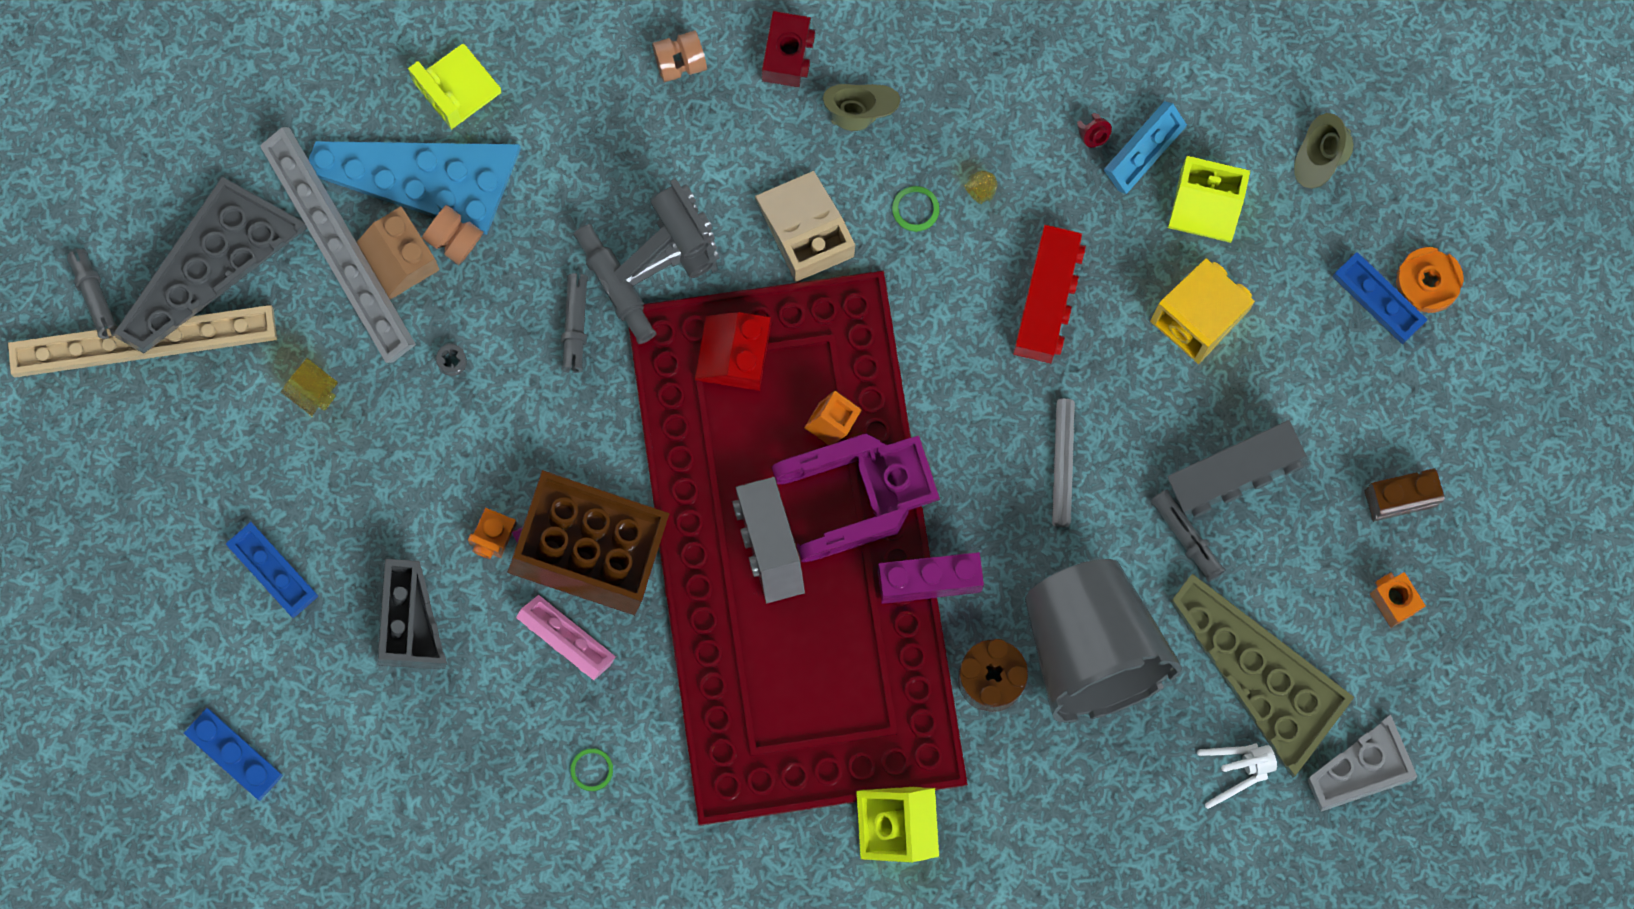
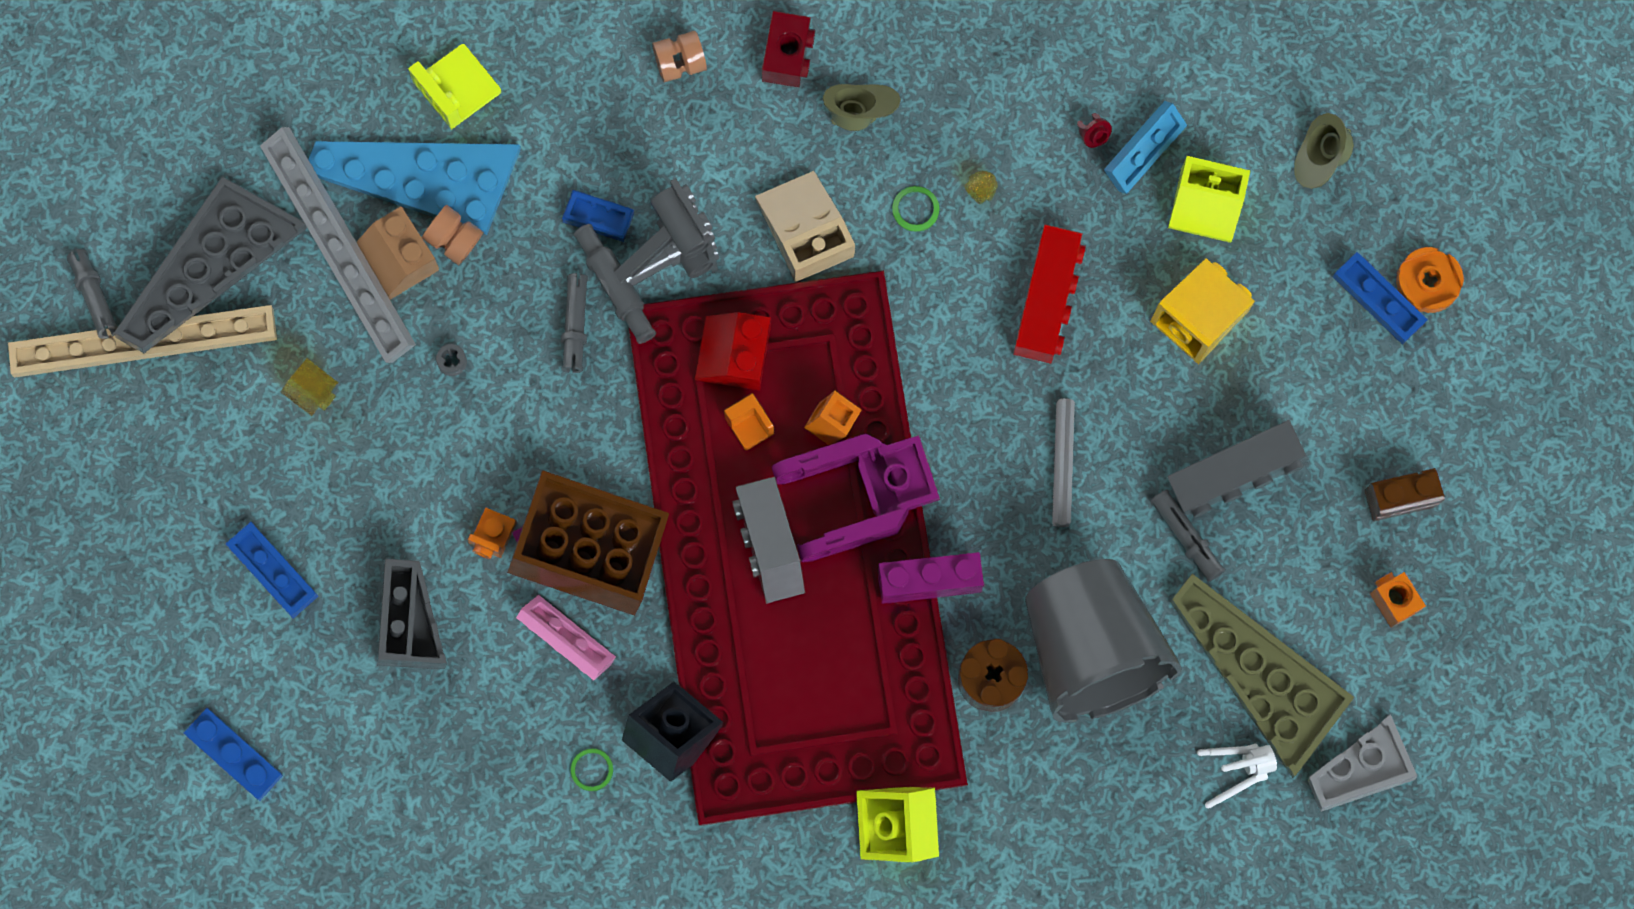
(605, 216): none -> blue plate
(671, 730): none -> black slope
(749, 422): none -> orange panel

